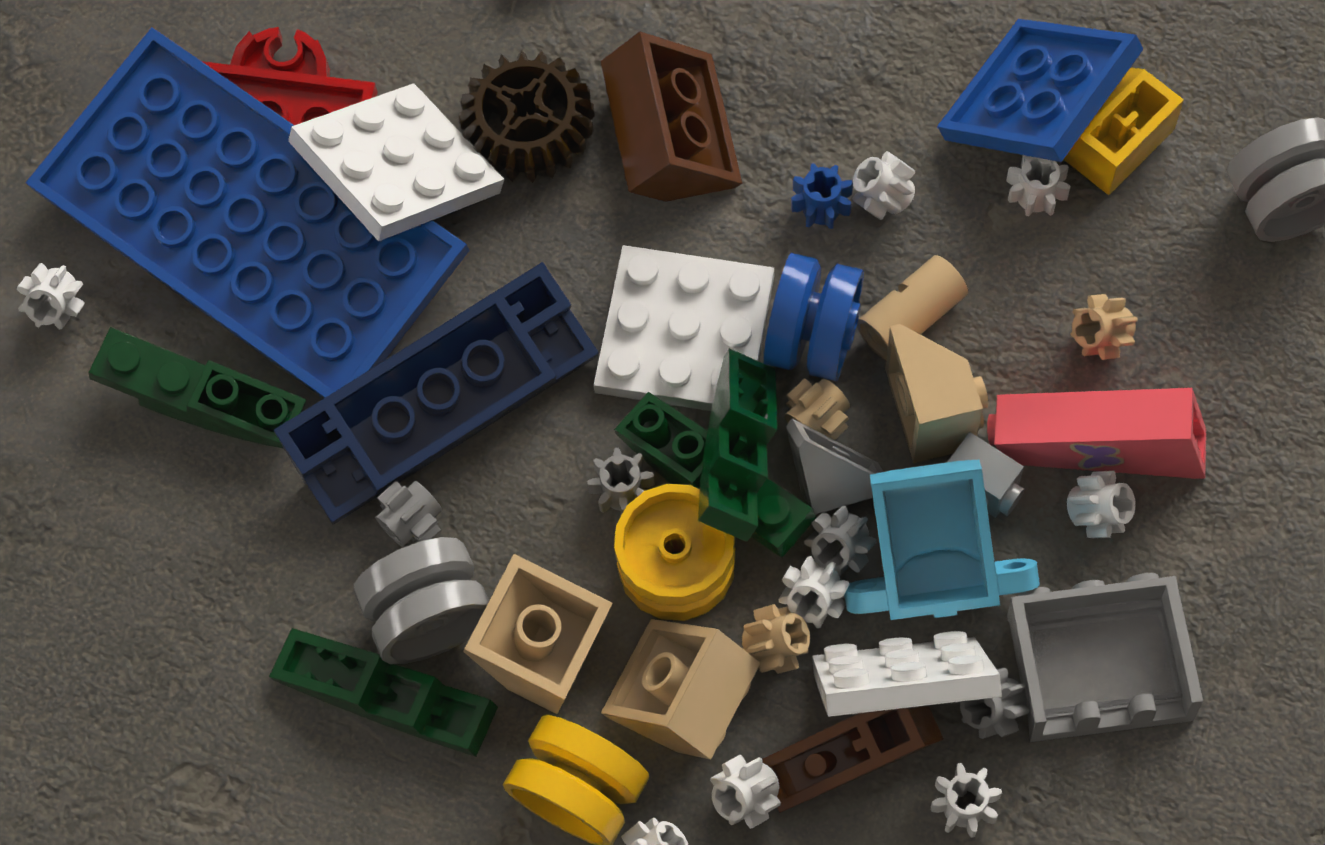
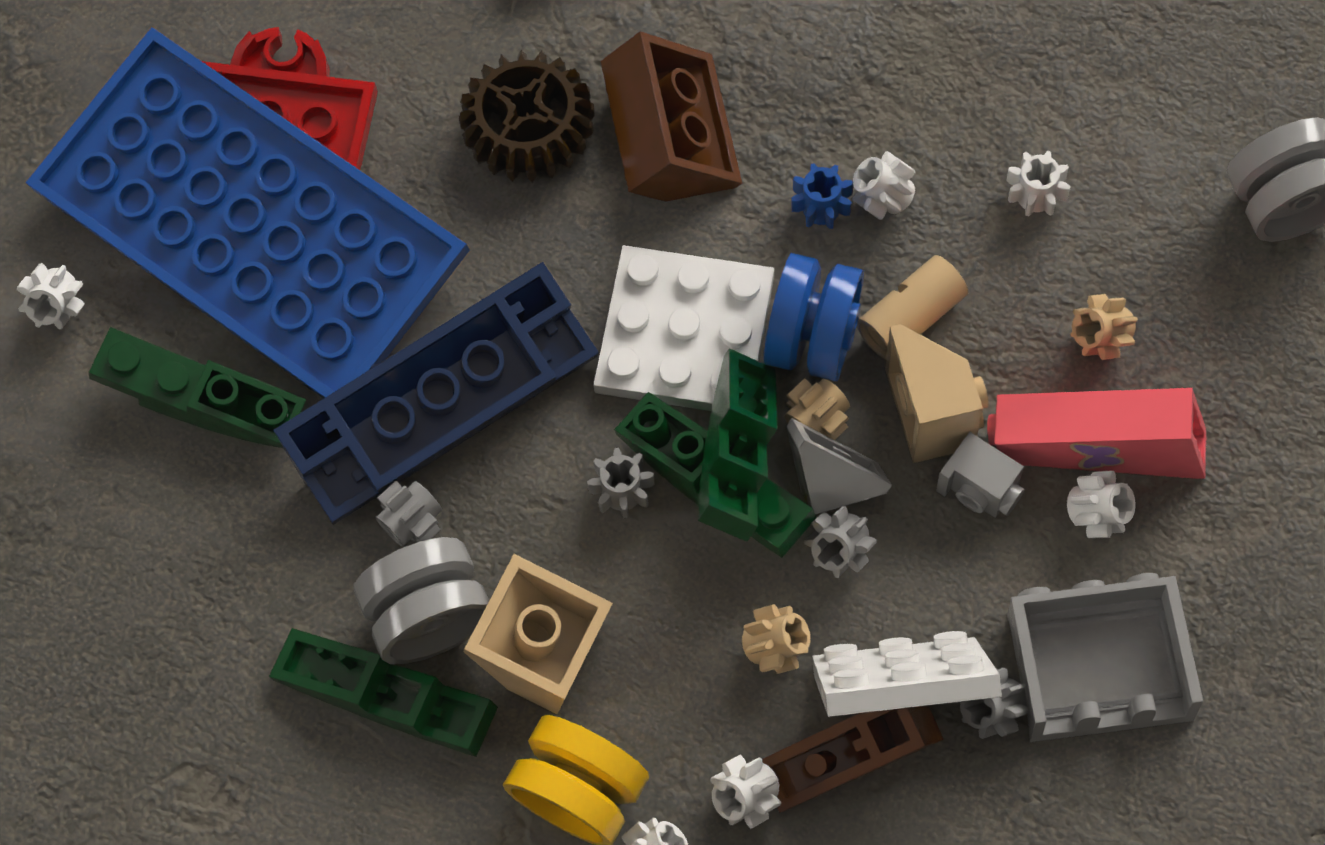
(395, 161): white plate -> none
(666, 582): yellow wheel -> none
(682, 687): tan slope -> none
(827, 588): white gear -> none
(936, 546): medium azure piece -> none
(973, 812): white gear -> none
(1040, 89): blue plate -> none
(1125, 130): yellow slope -> none

